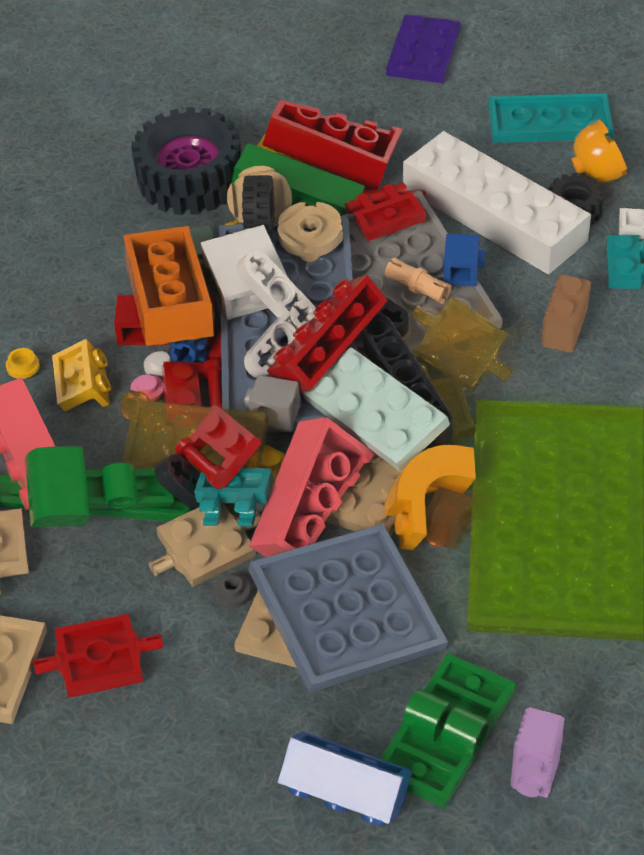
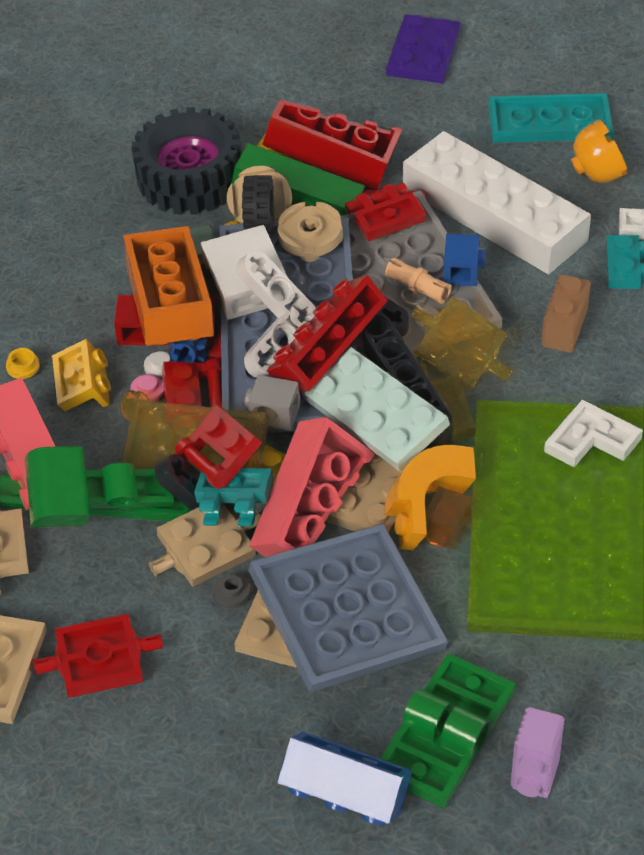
(583, 189): black tyre -> none
(592, 427): none -> white plate

